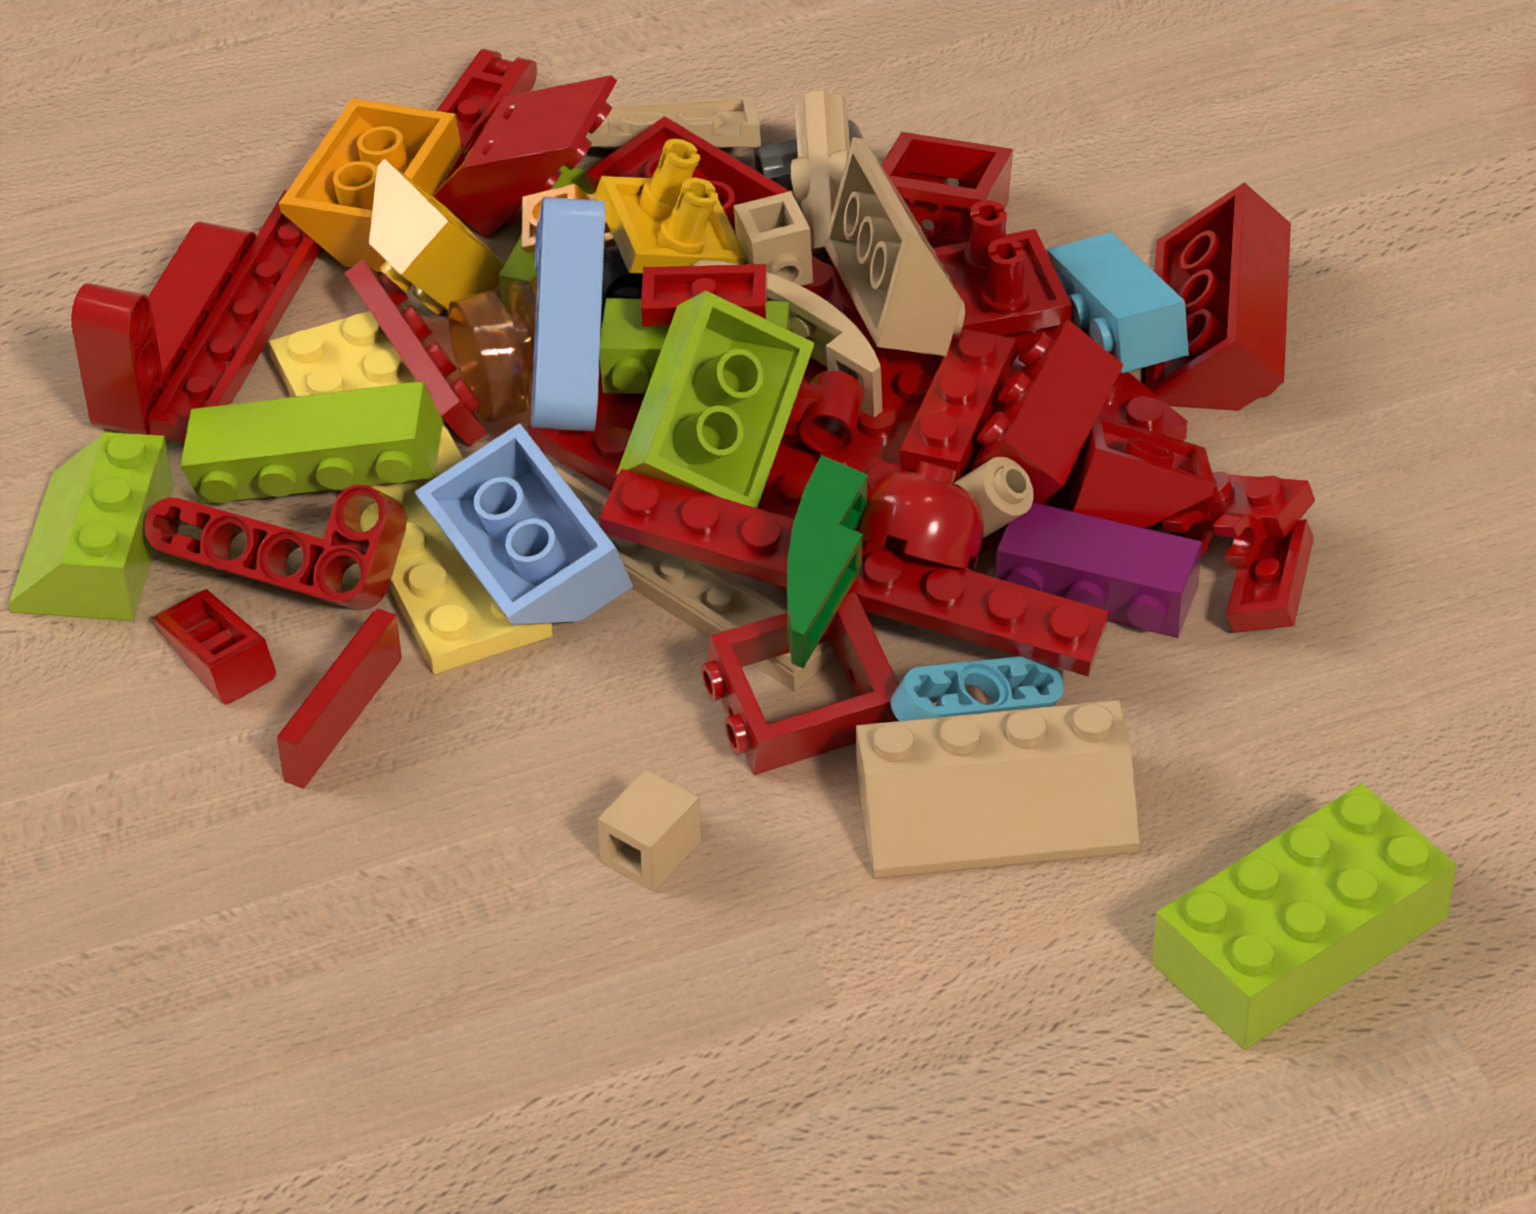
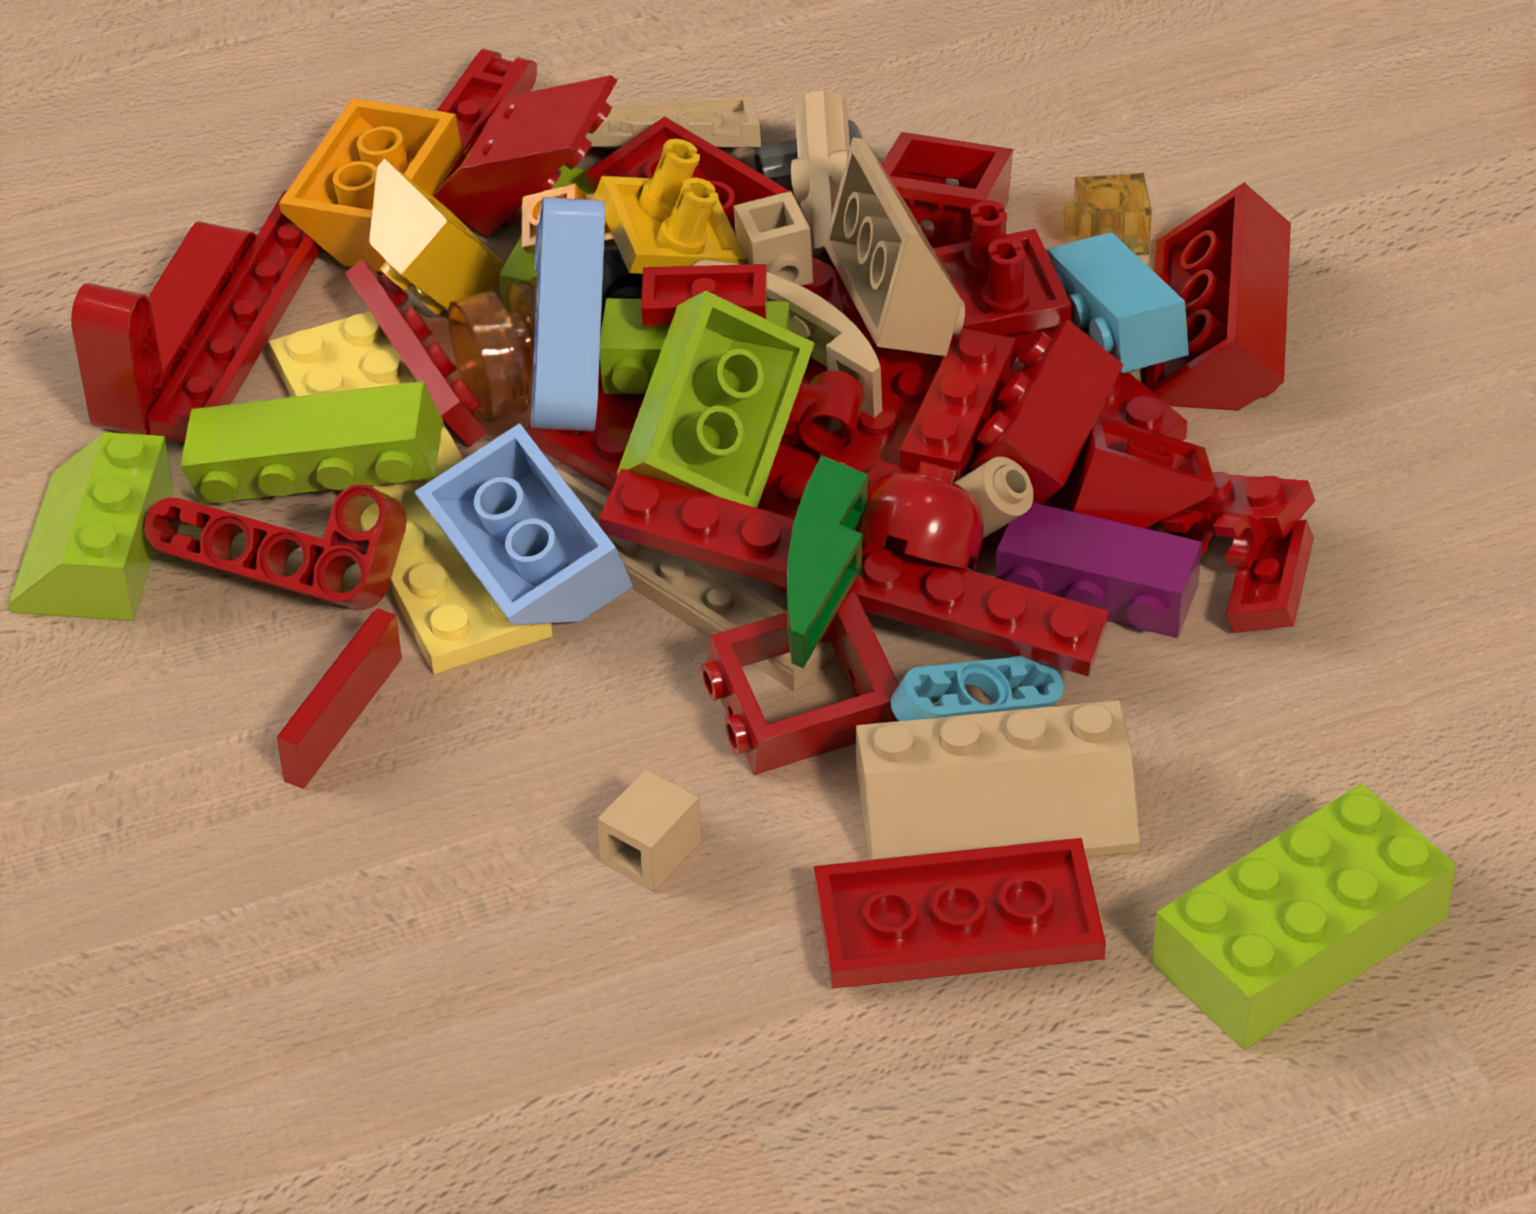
(222, 651): red slope -> none
(958, 913): none -> red plate
(1111, 205): none -> clear yellow brick

